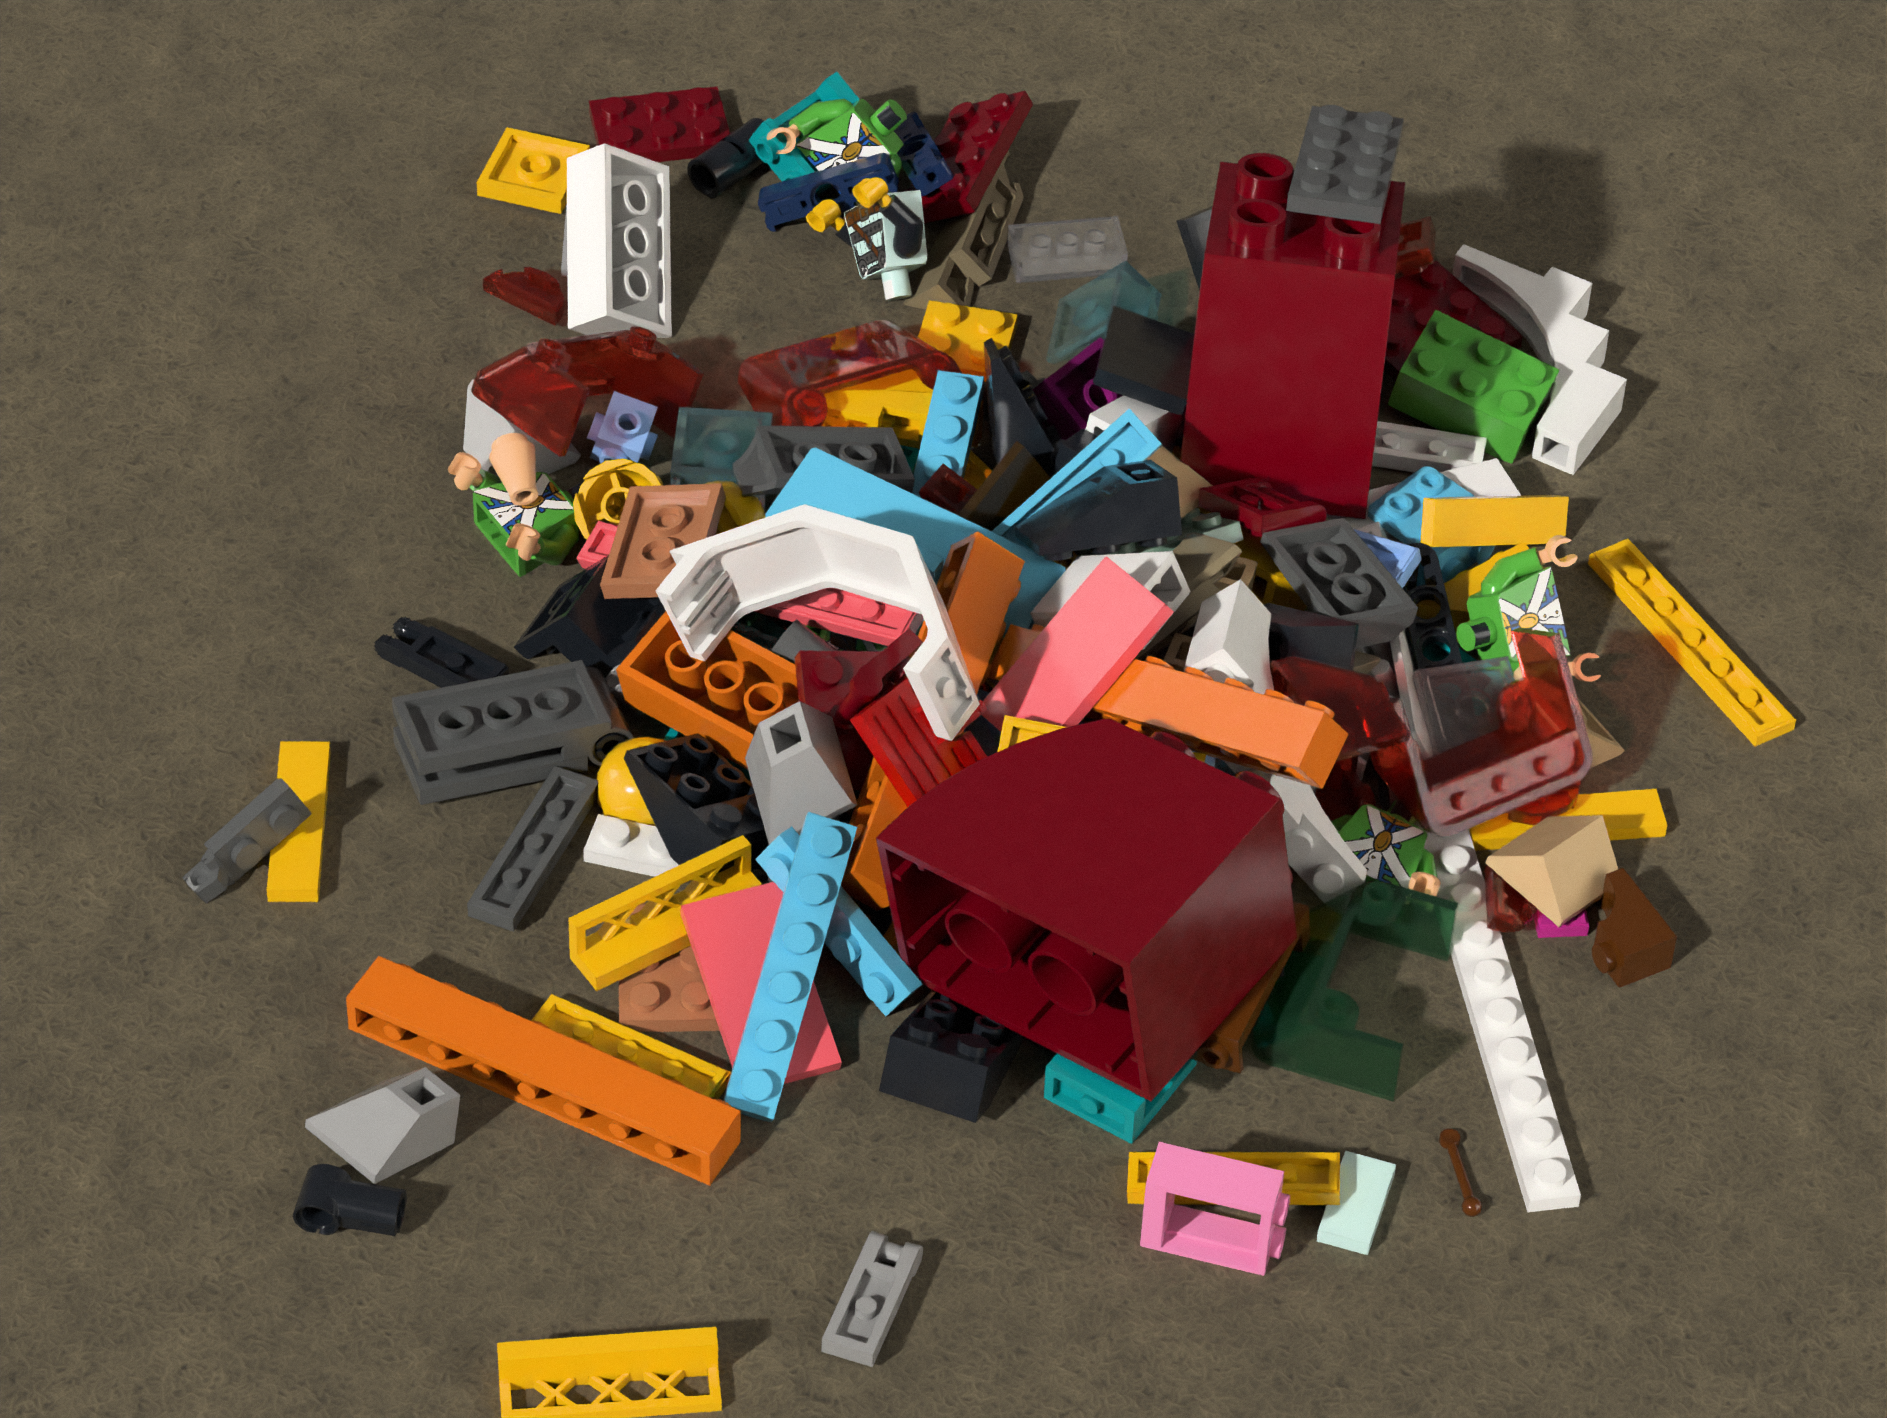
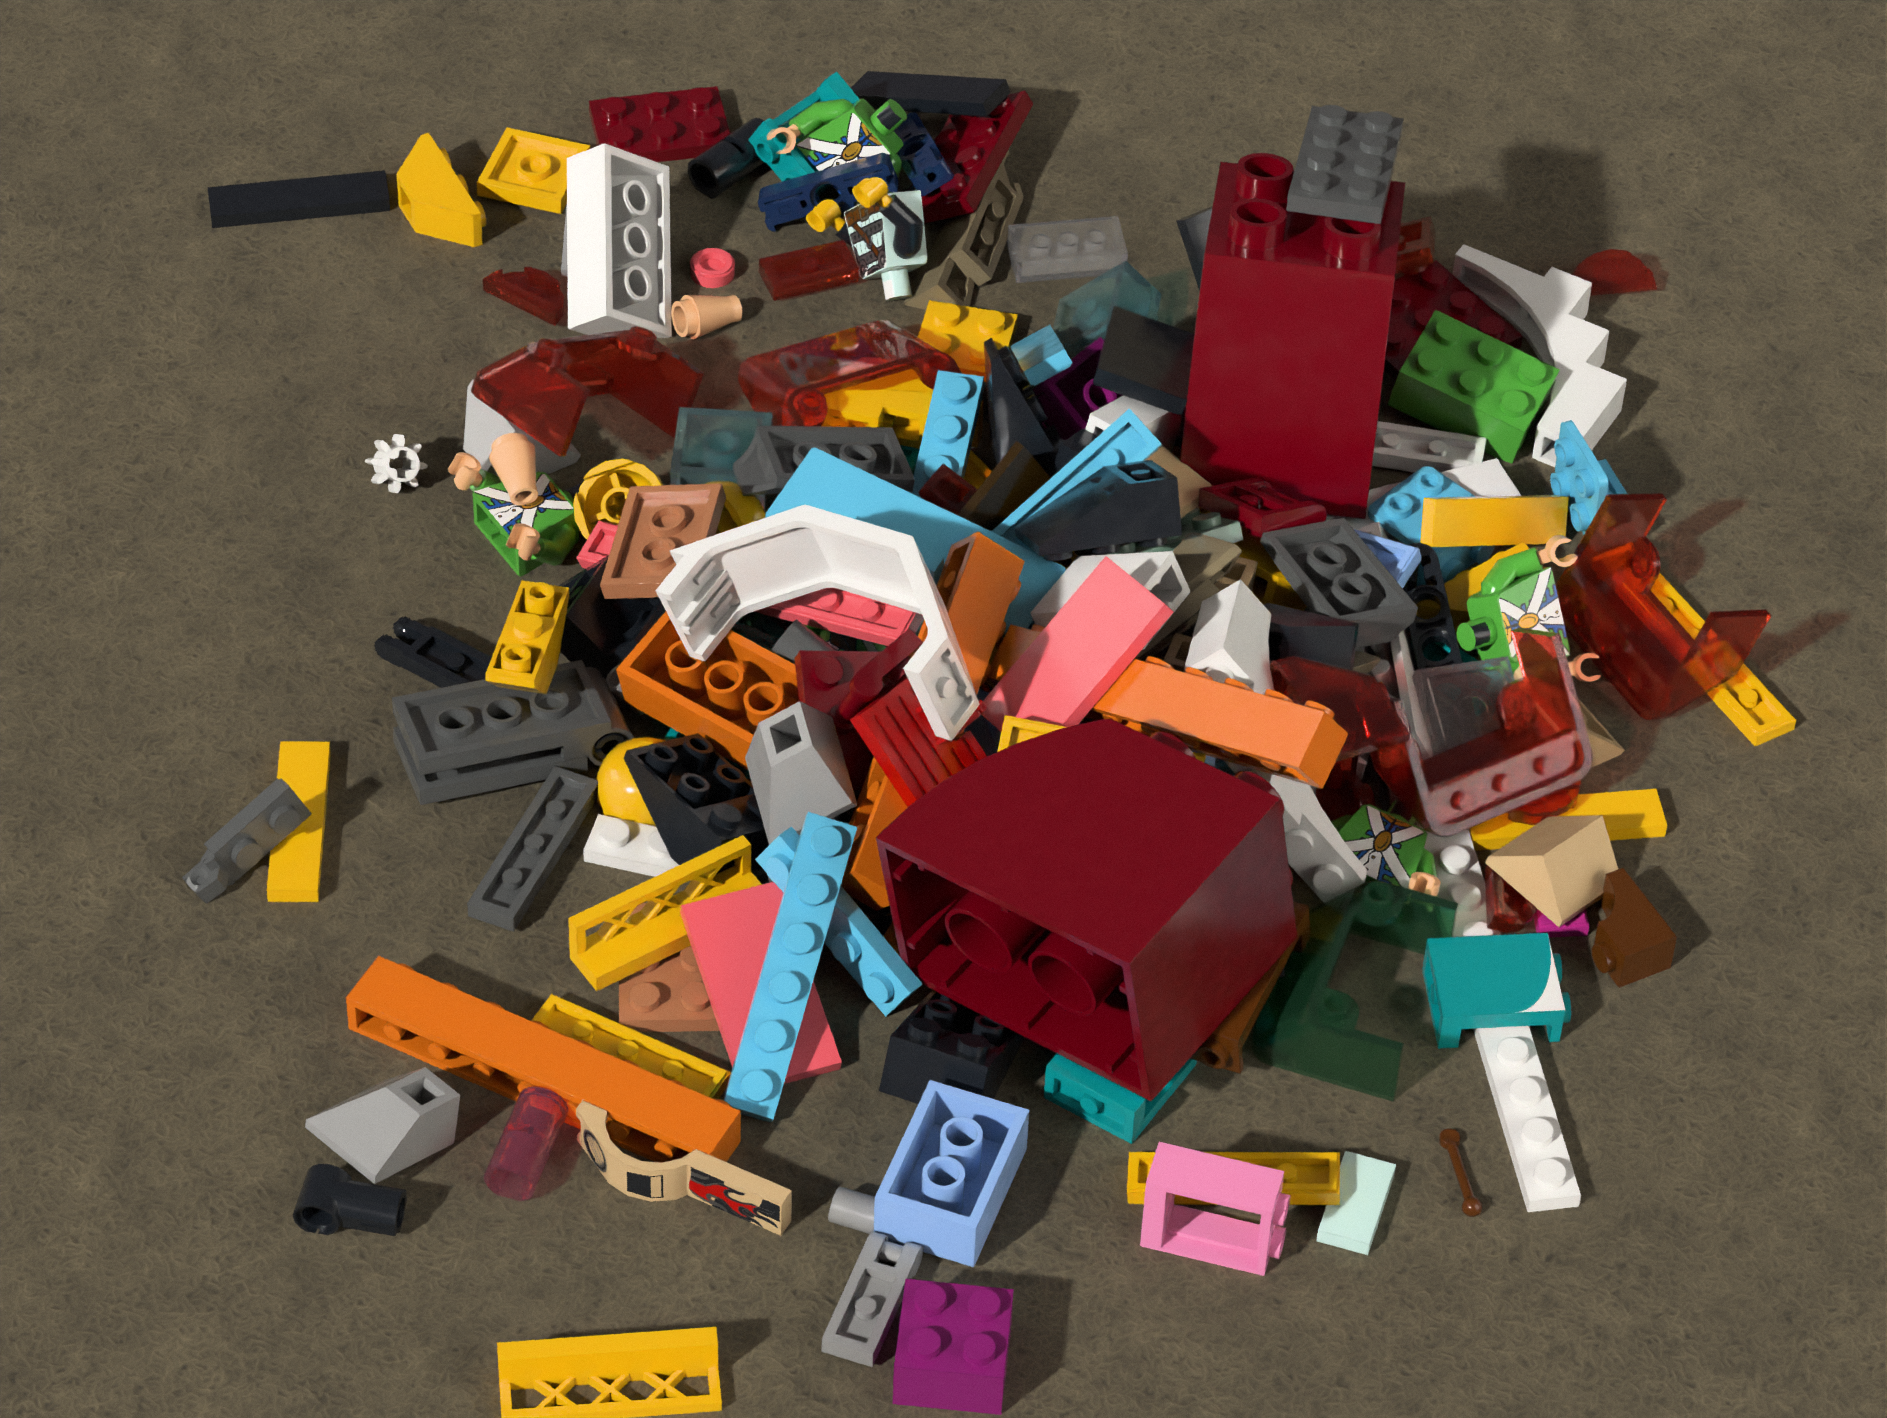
(298, 199): none -> black tile
(395, 476): none -> white gear
(436, 197): none -> yellow slope
(526, 1143): none -> clear pink pin
(530, 639): none -> yellow slope
(623, 430): light blue brick -> none
(693, 1175): none -> tan piece
(703, 314): none -> light nougat cone
(712, 268): none -> coral tile
(808, 270): none -> clear red plate
(852, 1210): none -> light grey hinge
(932, 92): none -> black tile
(951, 1172): none -> light blue brick
(952, 1346): none -> magenta brick
(1041, 355): none -> medium azure tile
(1494, 984): none -> teal panel
(1581, 477): none -> medium azure bracket
(1615, 273): none -> clear red plate
(1619, 618): none -> clear red windscreen

